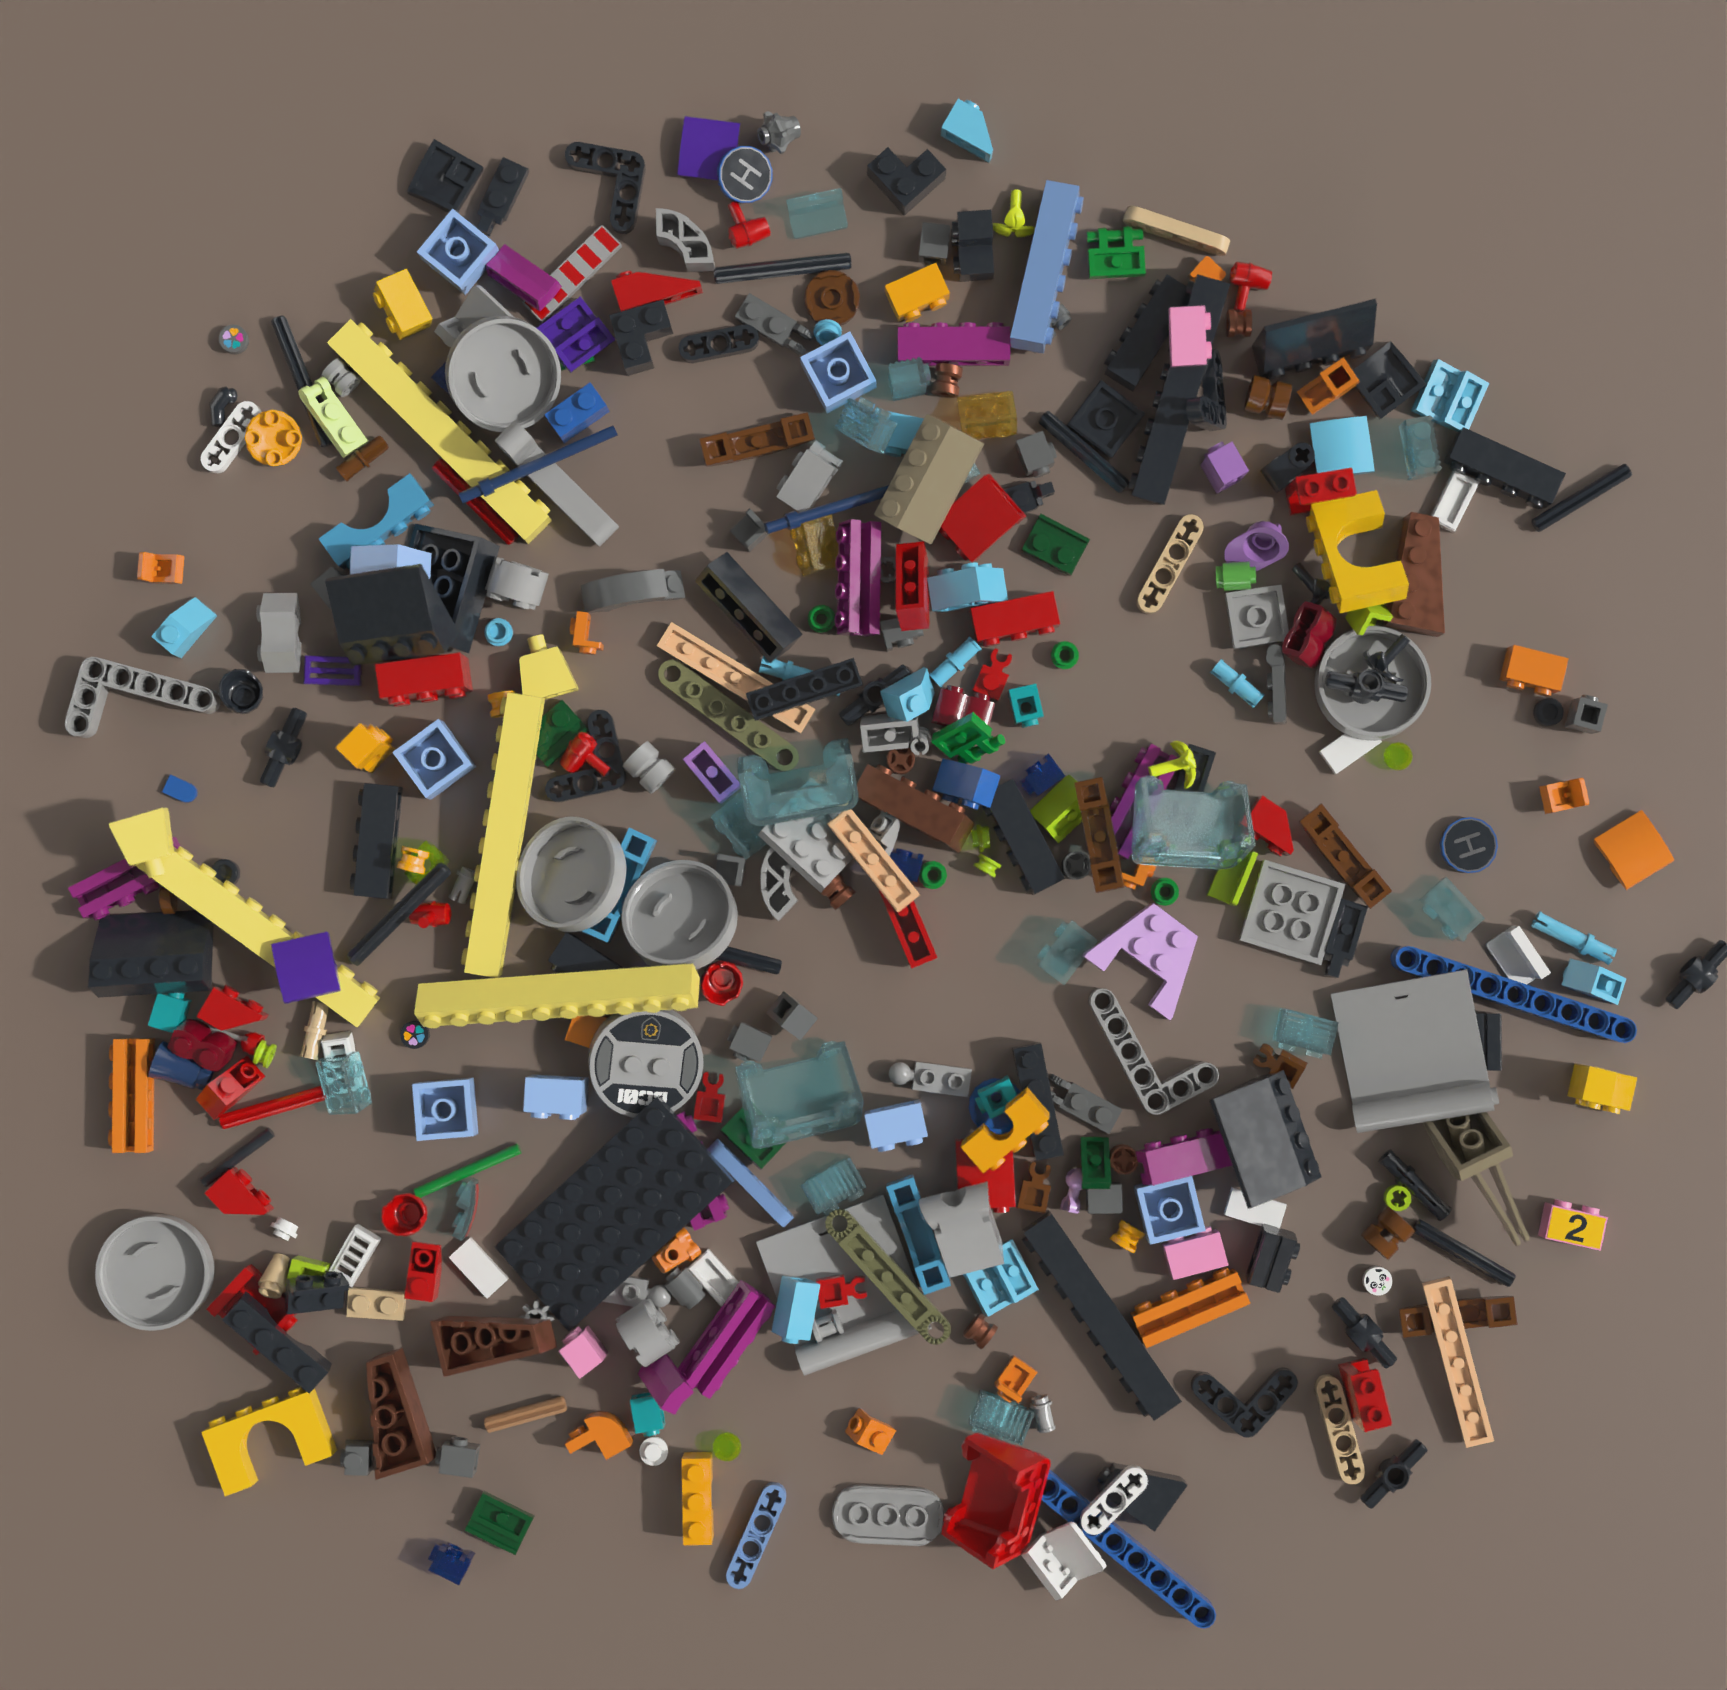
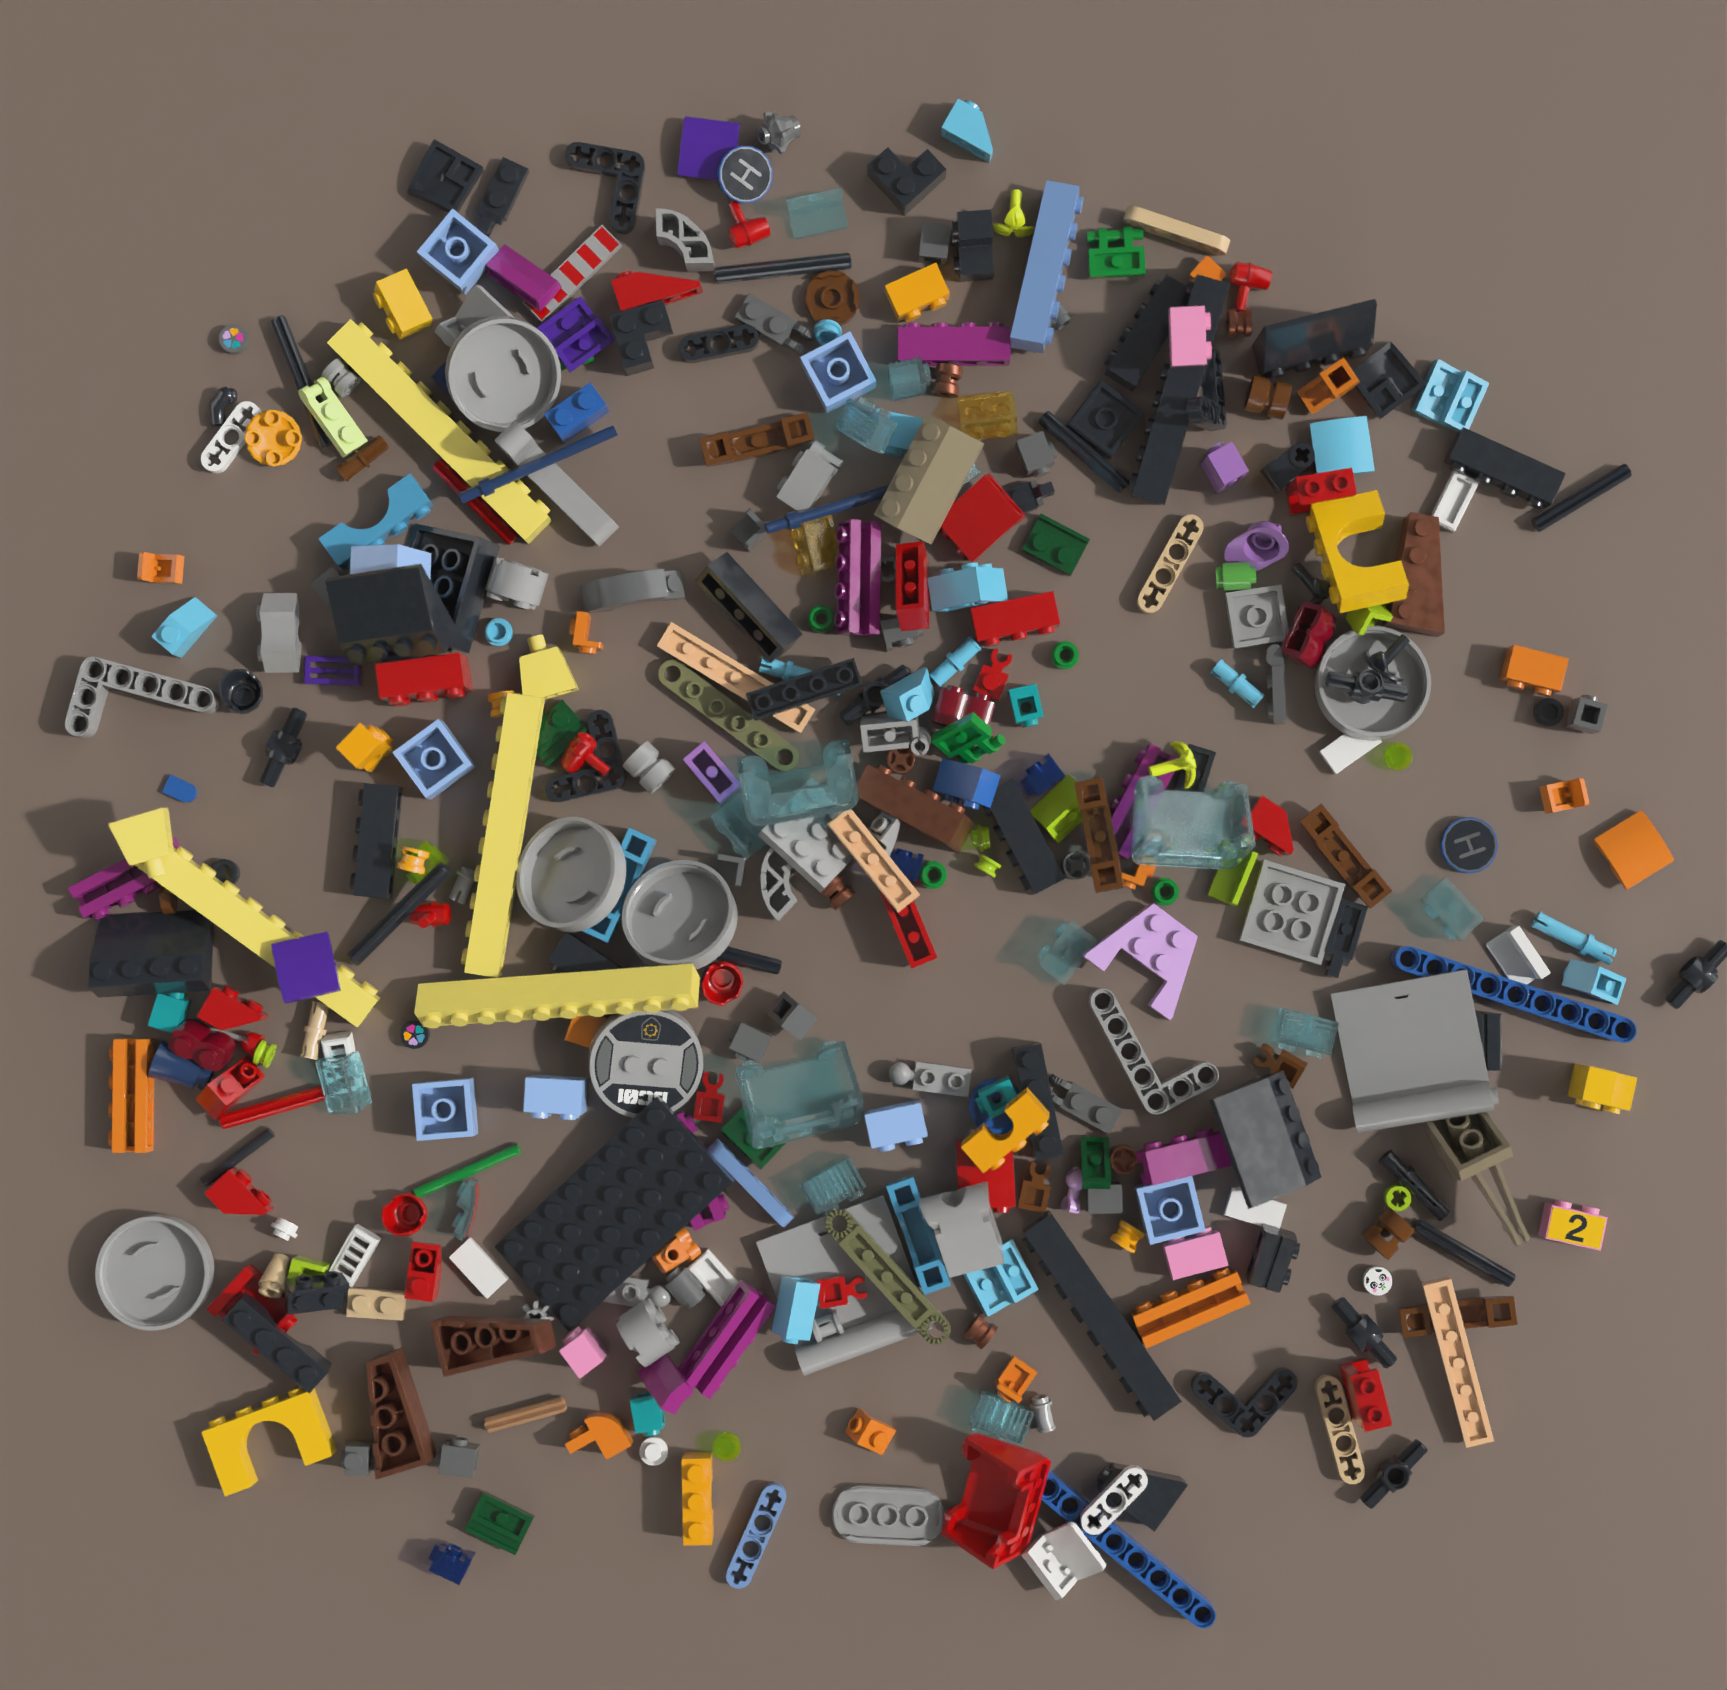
(1419, 447): clear light blue brick -> none

